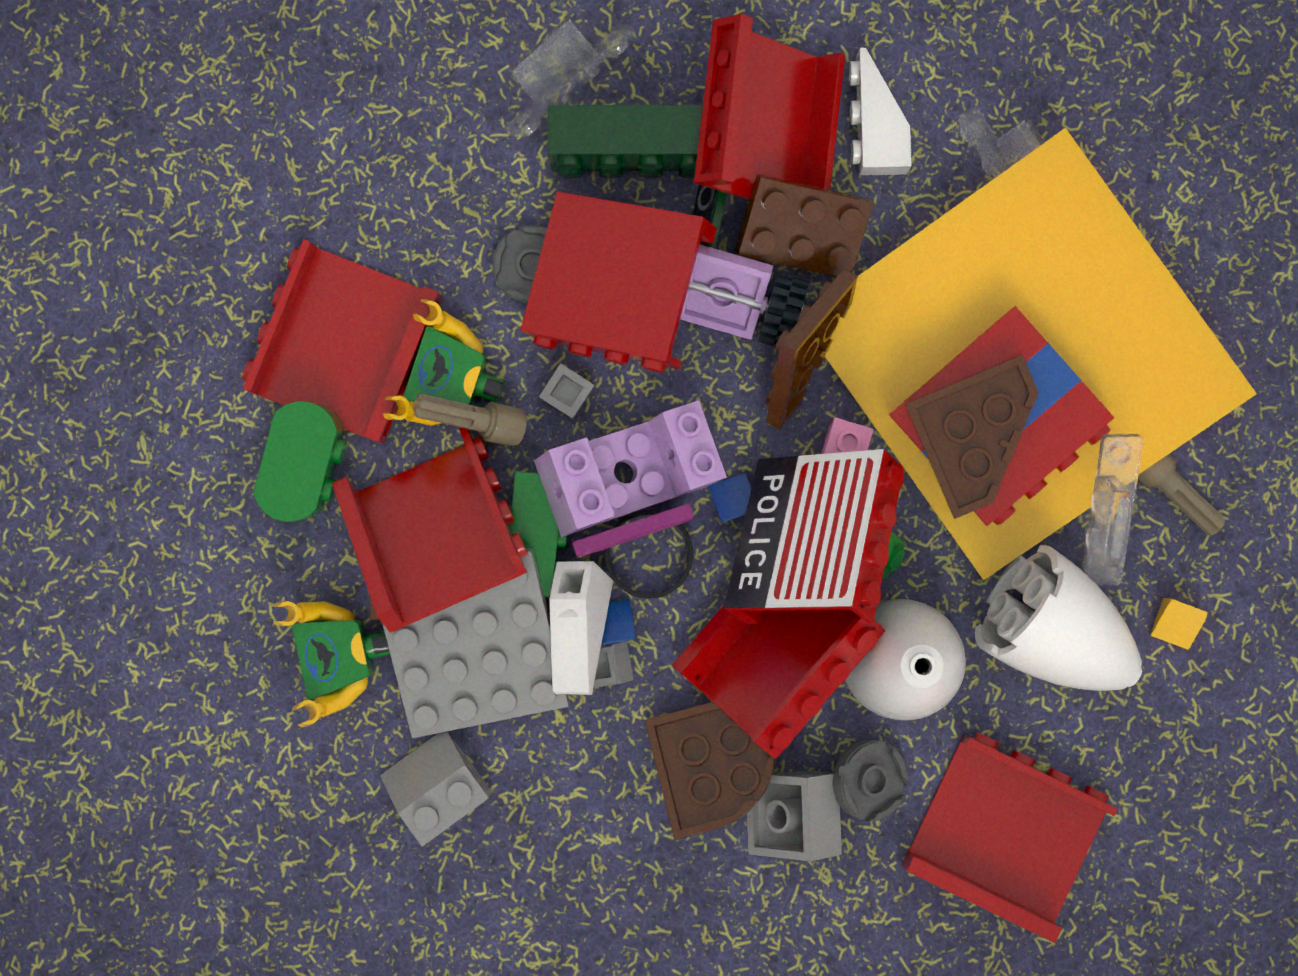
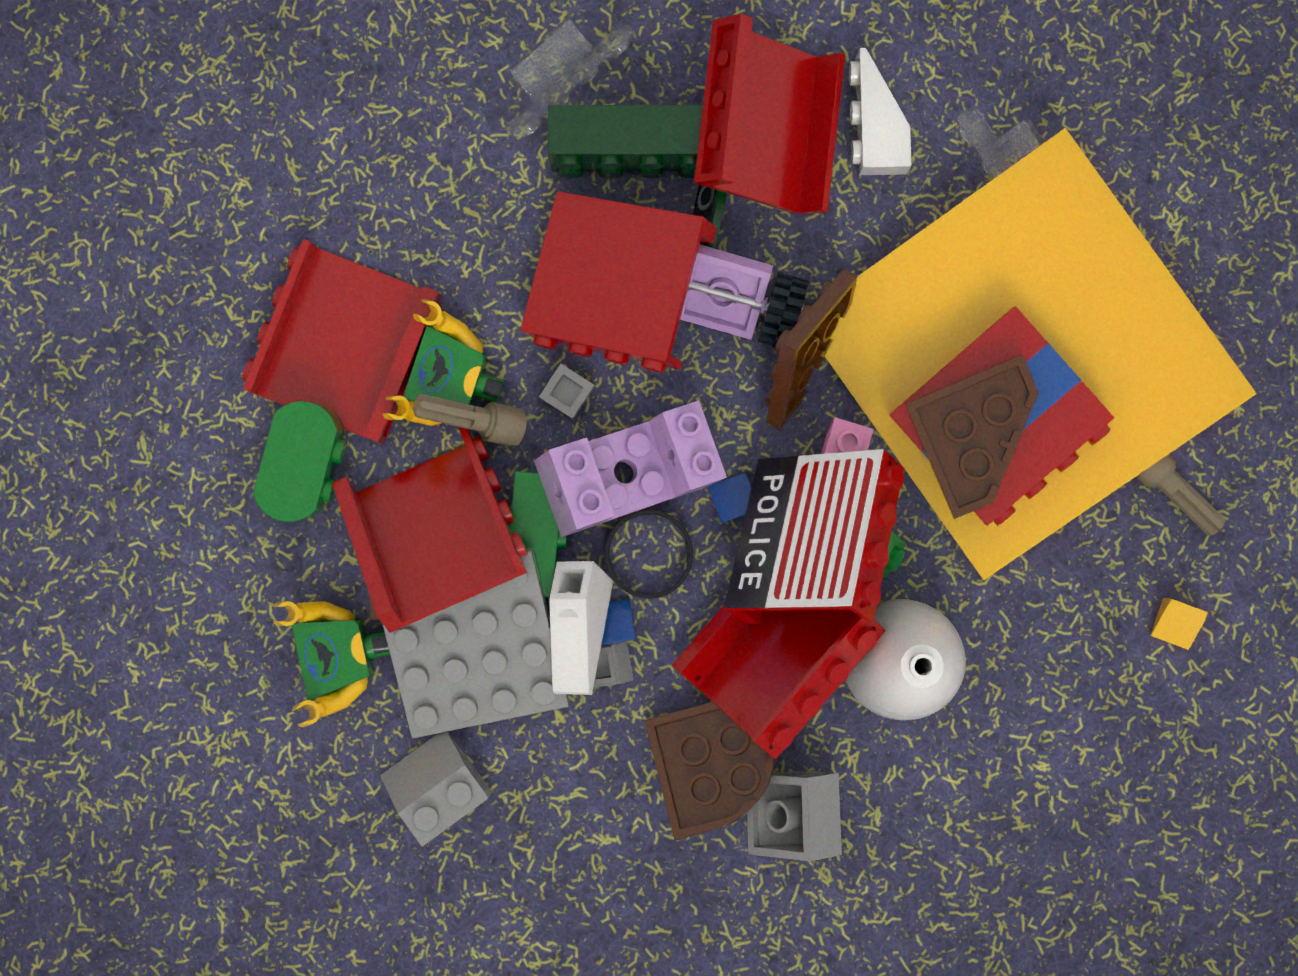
(516, 248): dark grey tile -> none
(633, 530): magenta tile -> none
(803, 226): reddish brown plate -> none
(870, 779): dark grey tile -> none
(1006, 834): red panel -> none
(1073, 634): white cylinder -> none
(1112, 507): clear bracket -> none

